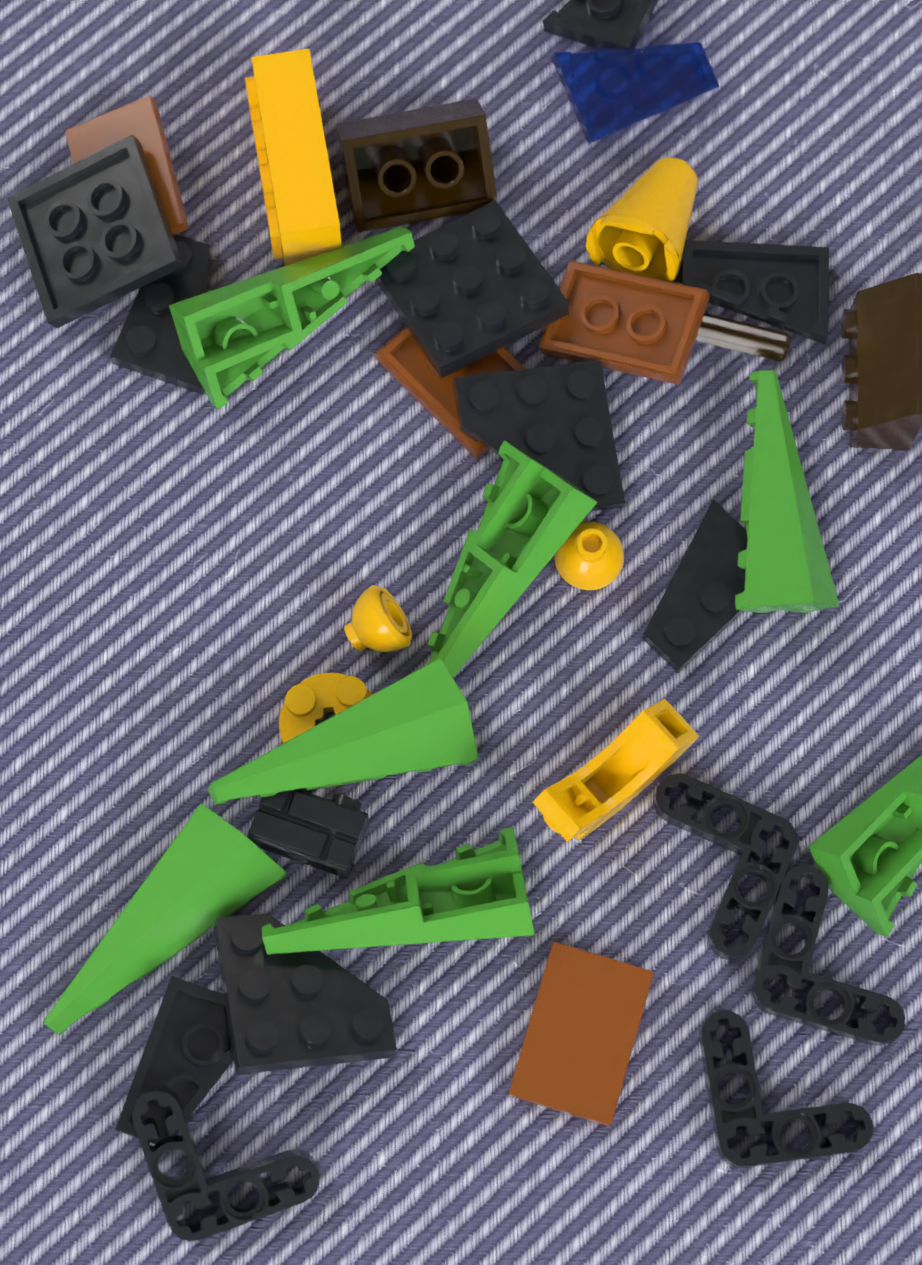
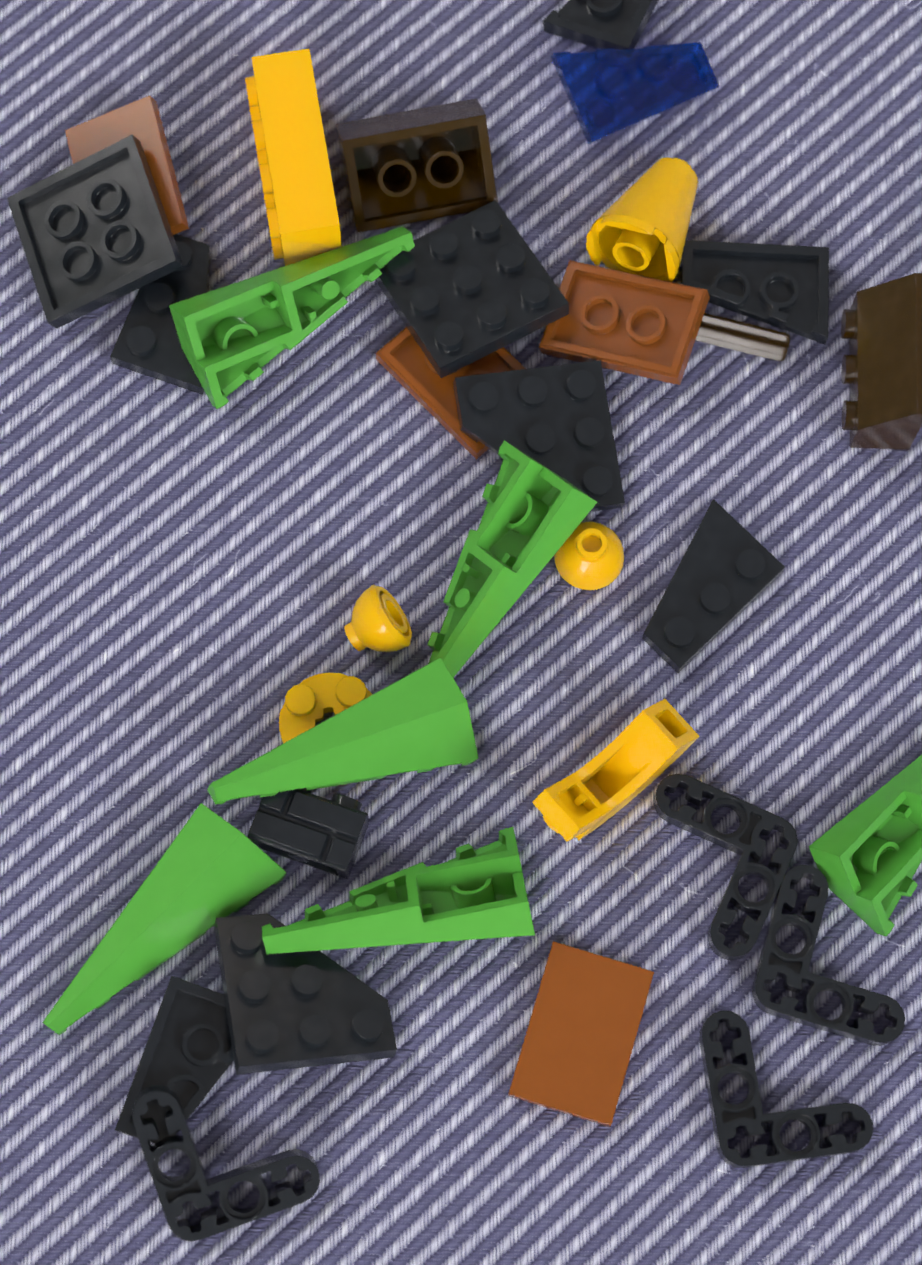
(784, 544): bright green wedge -> none

